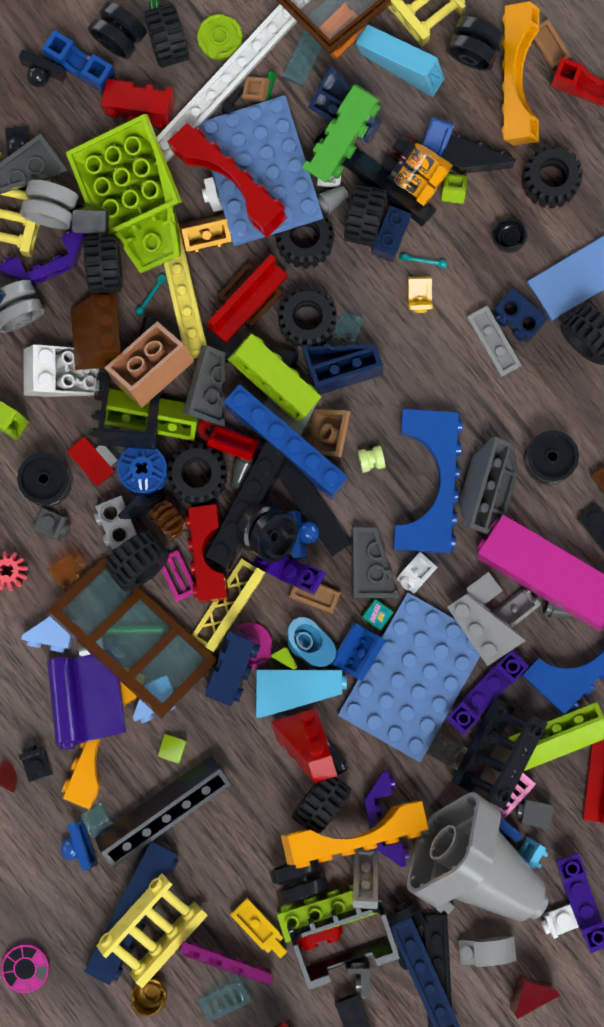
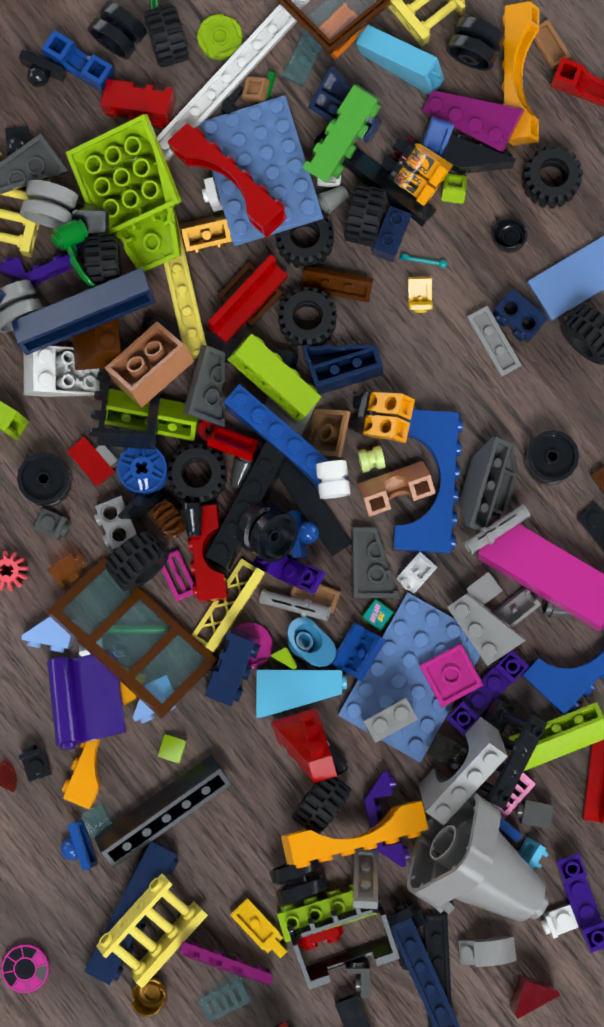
(68, 236): none -> green plant
(83, 311): none -> dark blue brick
(161, 280): teal hinge -> none
(192, 518): none -> black cone
(269, 598): none -> light grey pin
(333, 481): none -> white wheel
(338, 283): none -> reddish brown plate
(348, 327): clear light blue slope -> none
(380, 414): none -> light orange hips
(389, 720): none -> light grey brick
(409, 480): none -> nougat arch
(445, 796): none -> light grey arch
(451, 675): none -> dark pink tile
(477, 118): none -> magenta wing
(489, 534): none -> light grey pin

